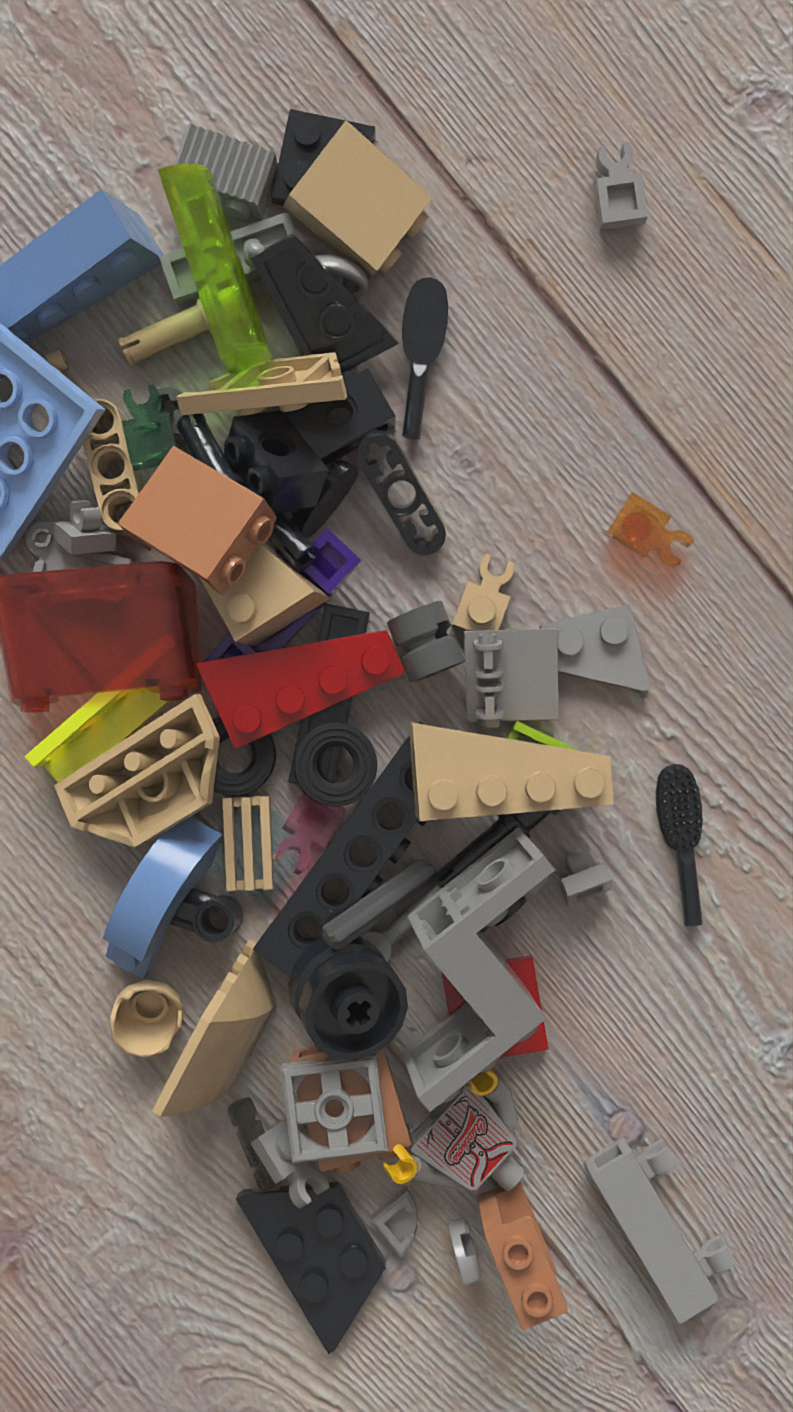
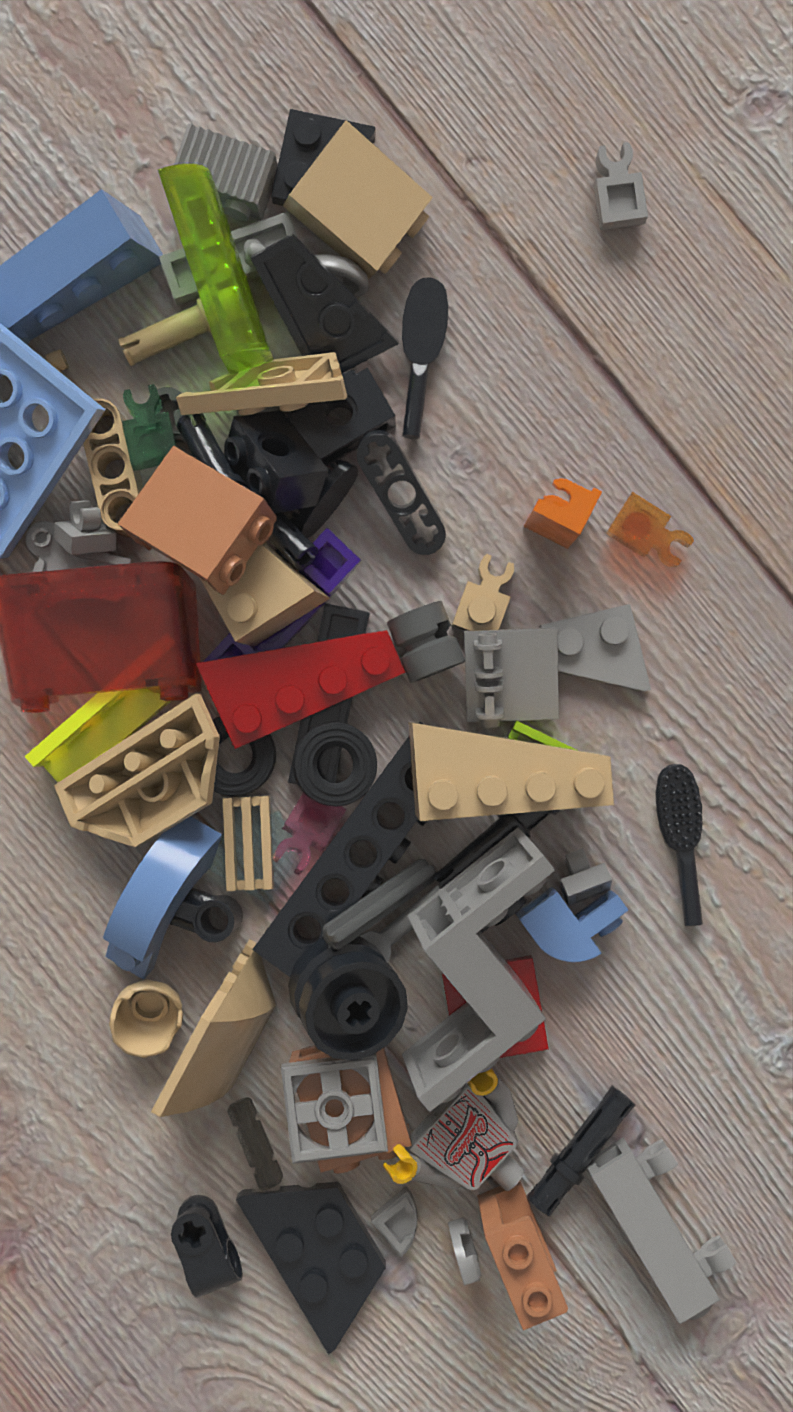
(205, 1253): none -> black piece
(275, 1154): light grey plate -> none
(561, 519): none -> orange hinge
(566, 934): none -> medium blue brick
(574, 1159): none -> black pin

